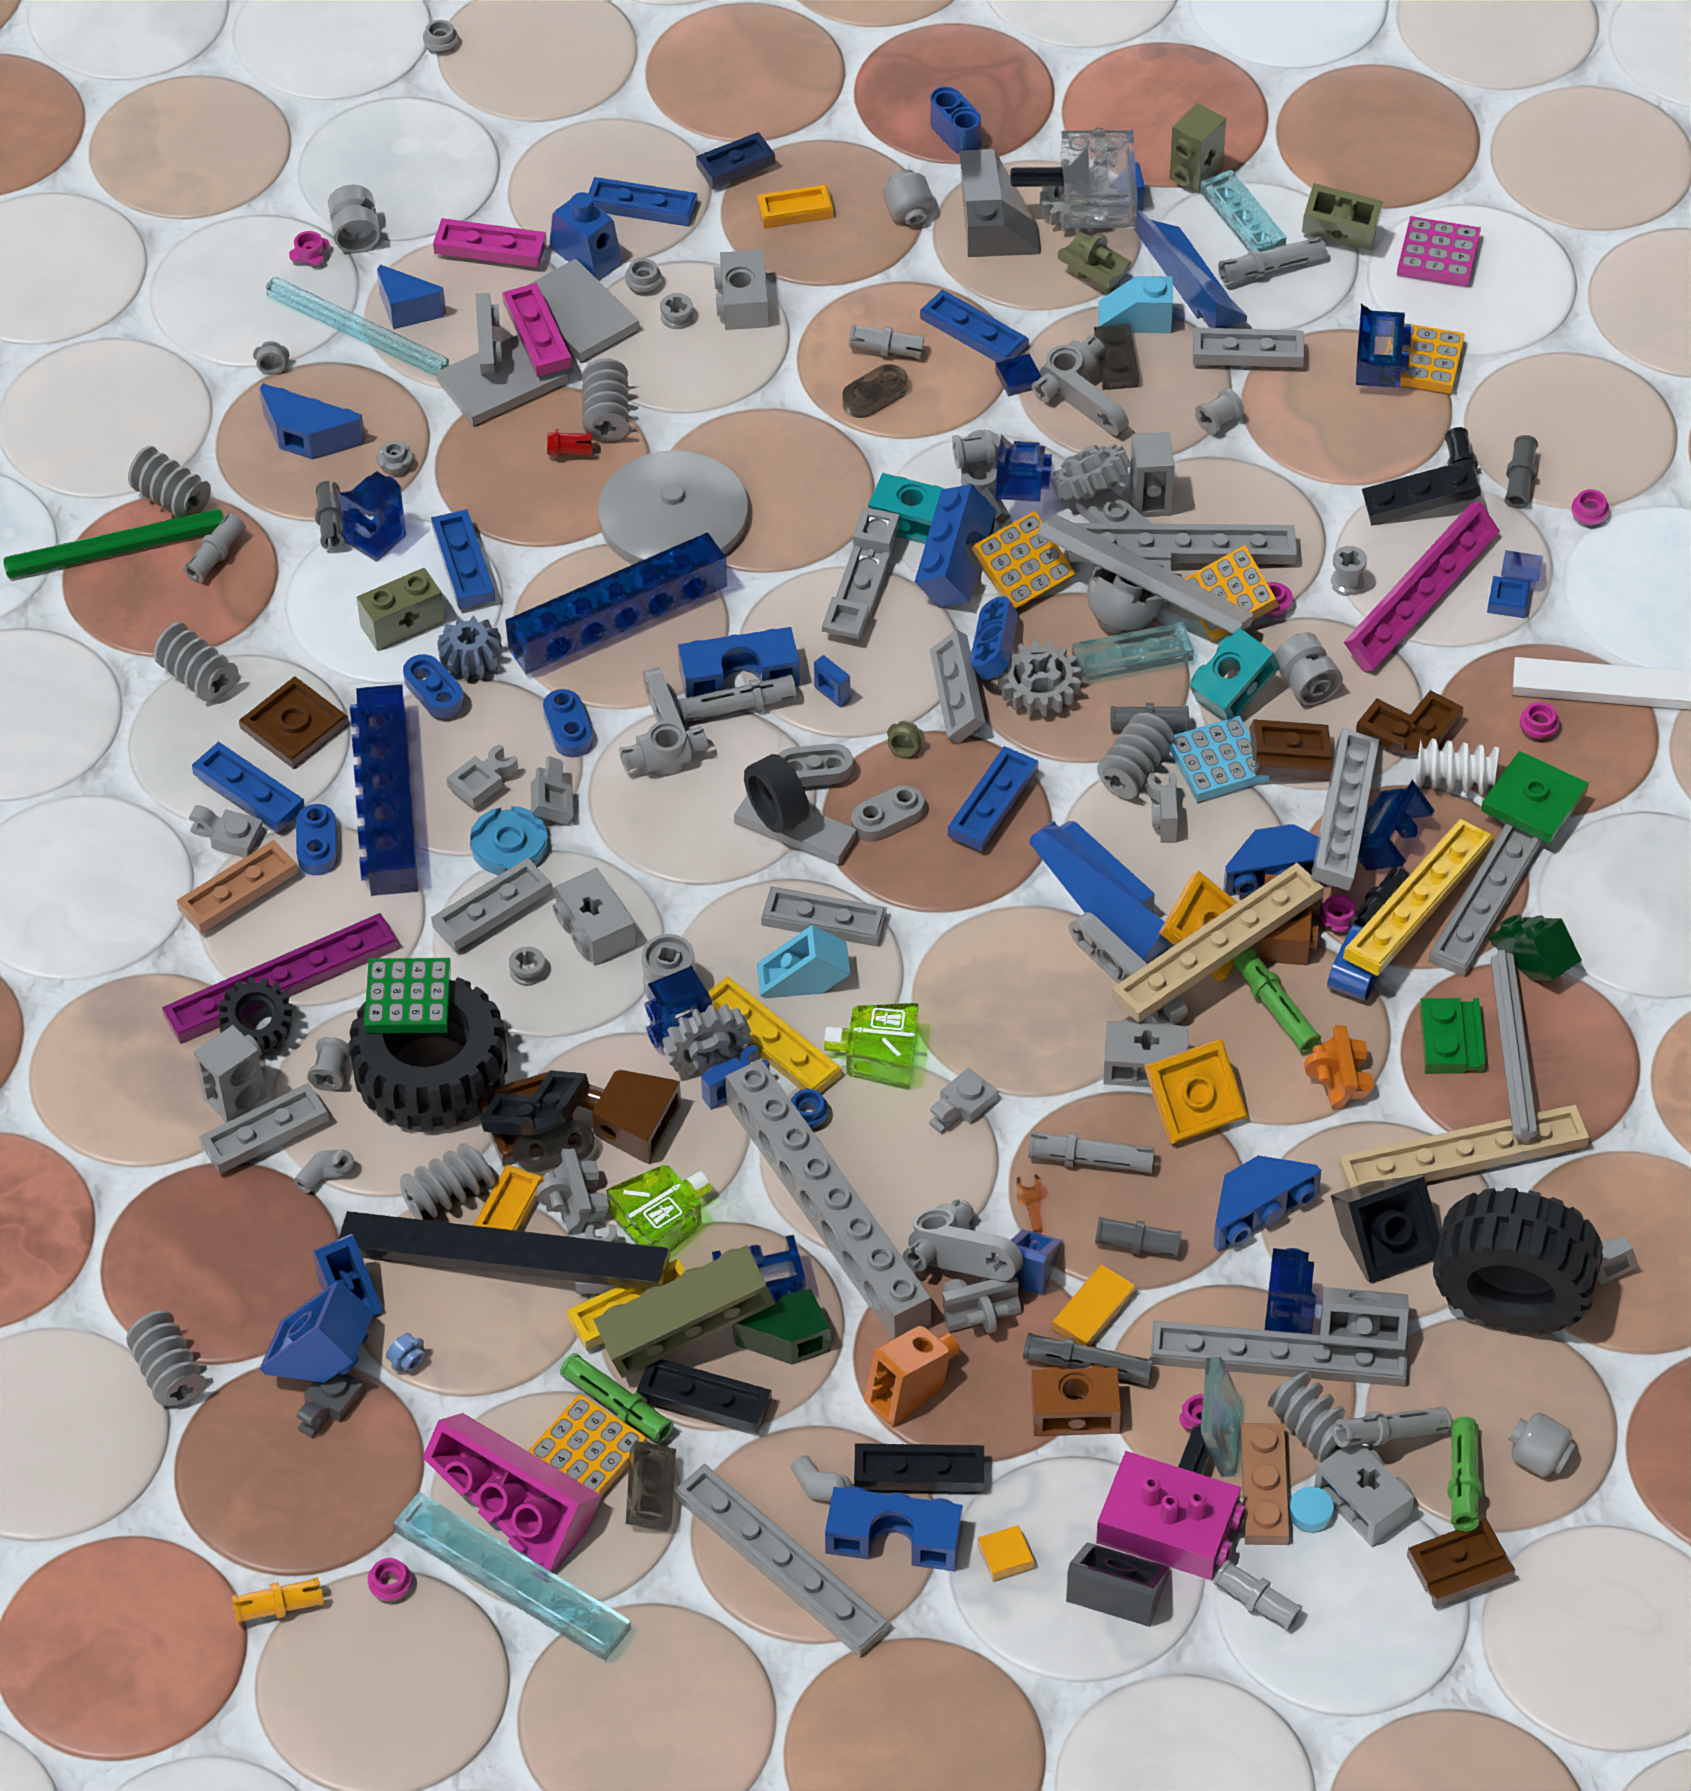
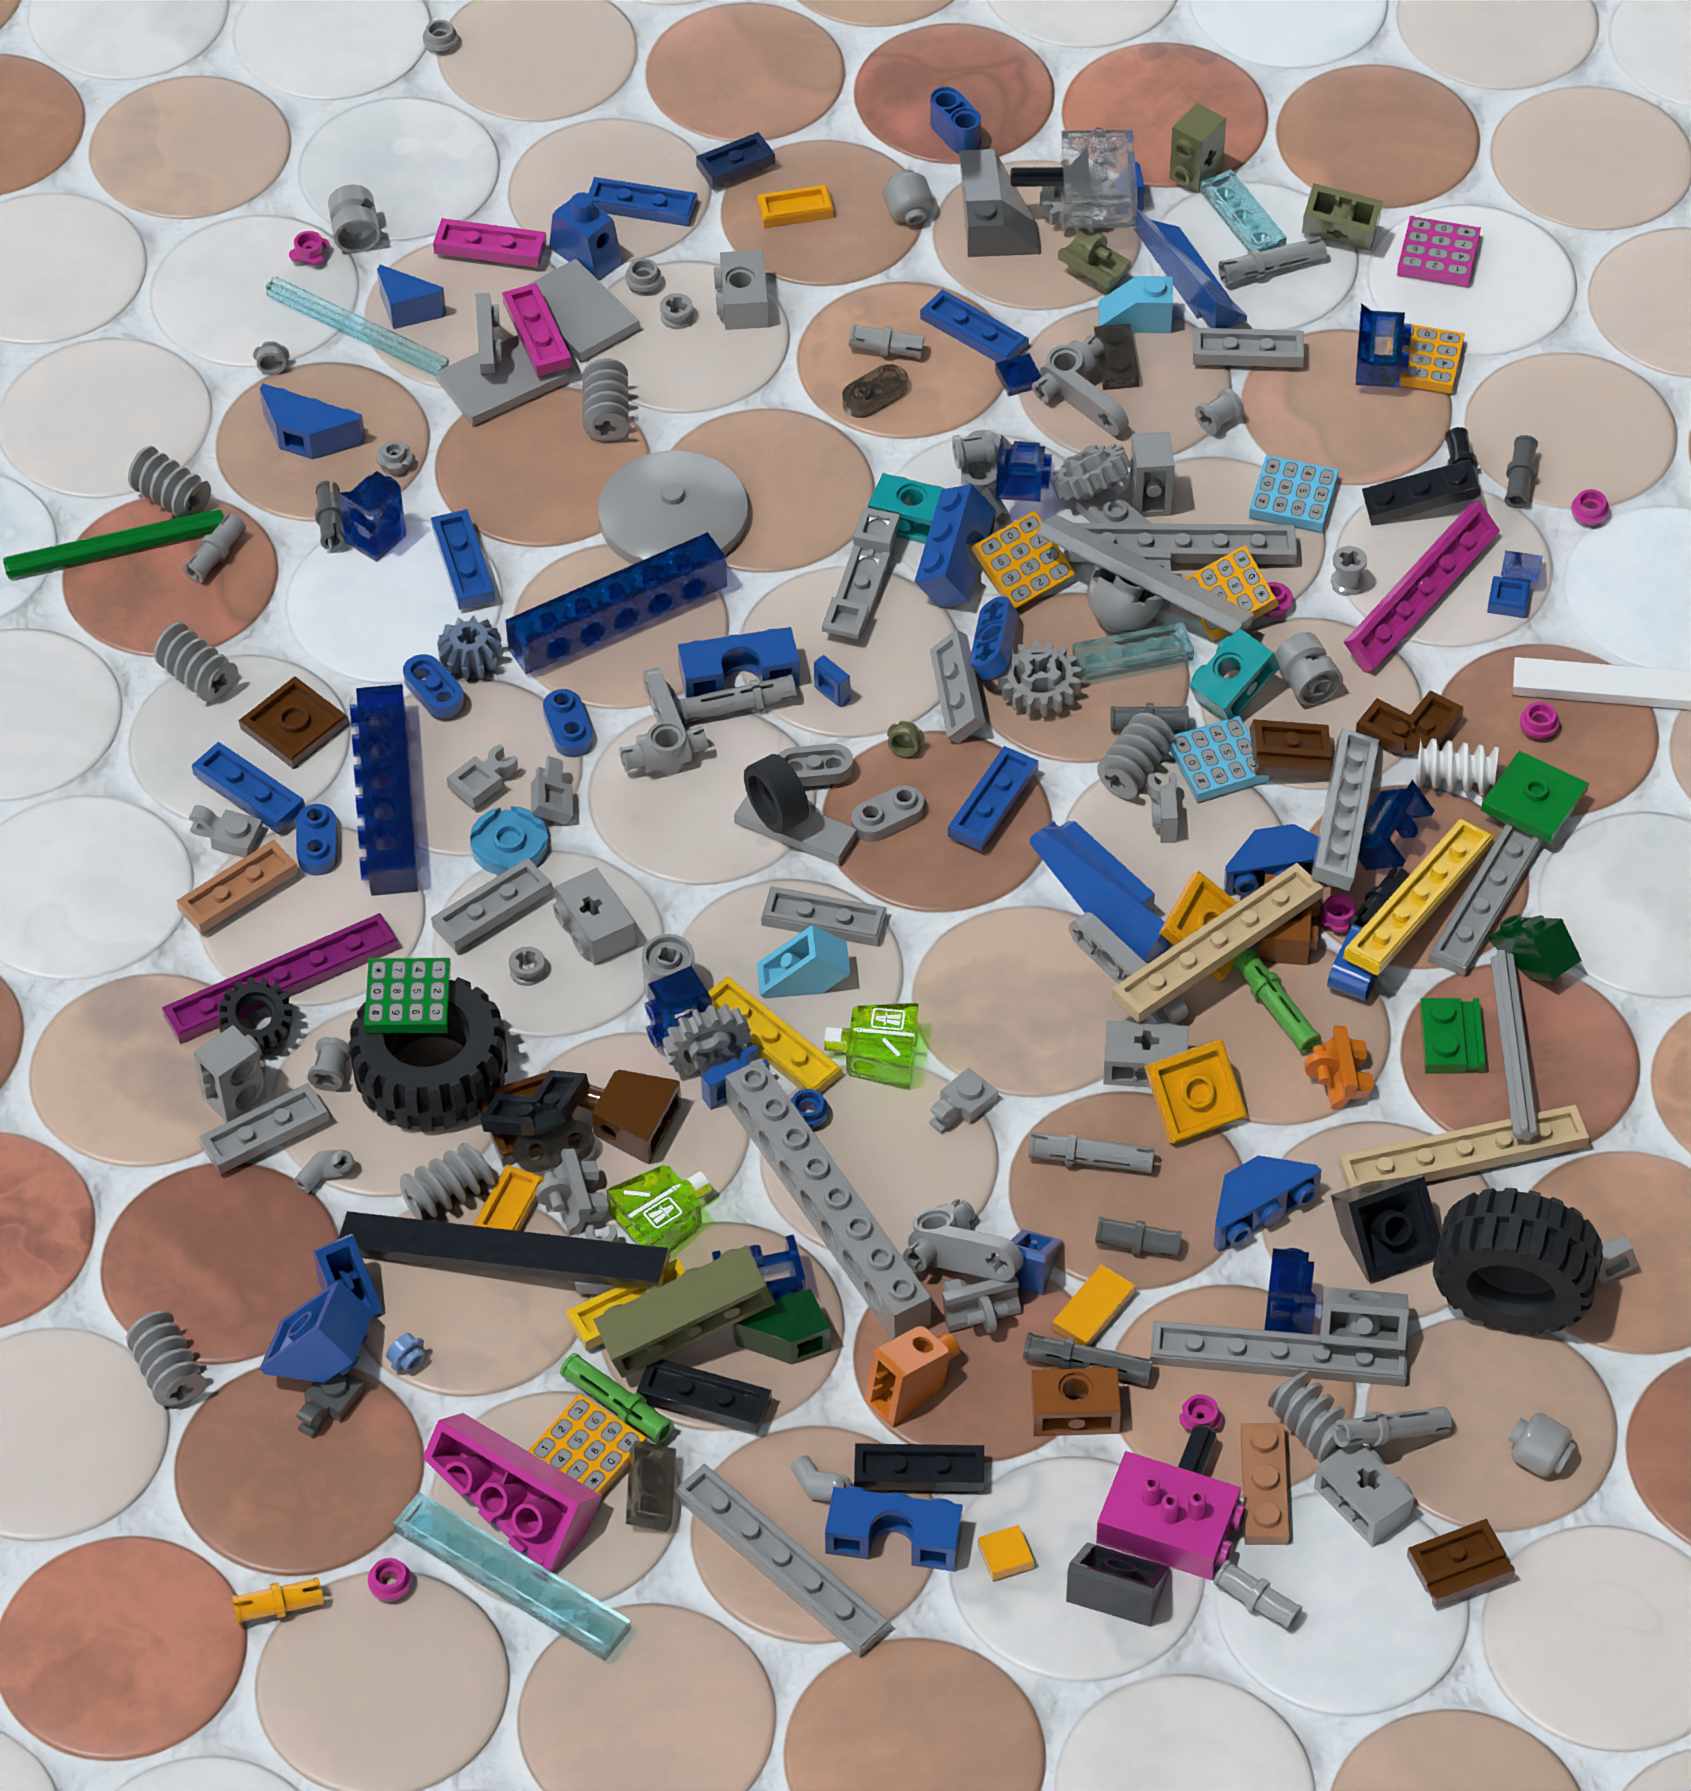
(400, 609): olive brick -> none
(569, 443): red pin -> none
(1030, 1197): clear orange hand -> none
(1221, 1416): clear light blue tile -> none
(1293, 493): none -> tile
(1311, 1509): medium azure tile -> none
(1464, 1487): bright green pin -> none

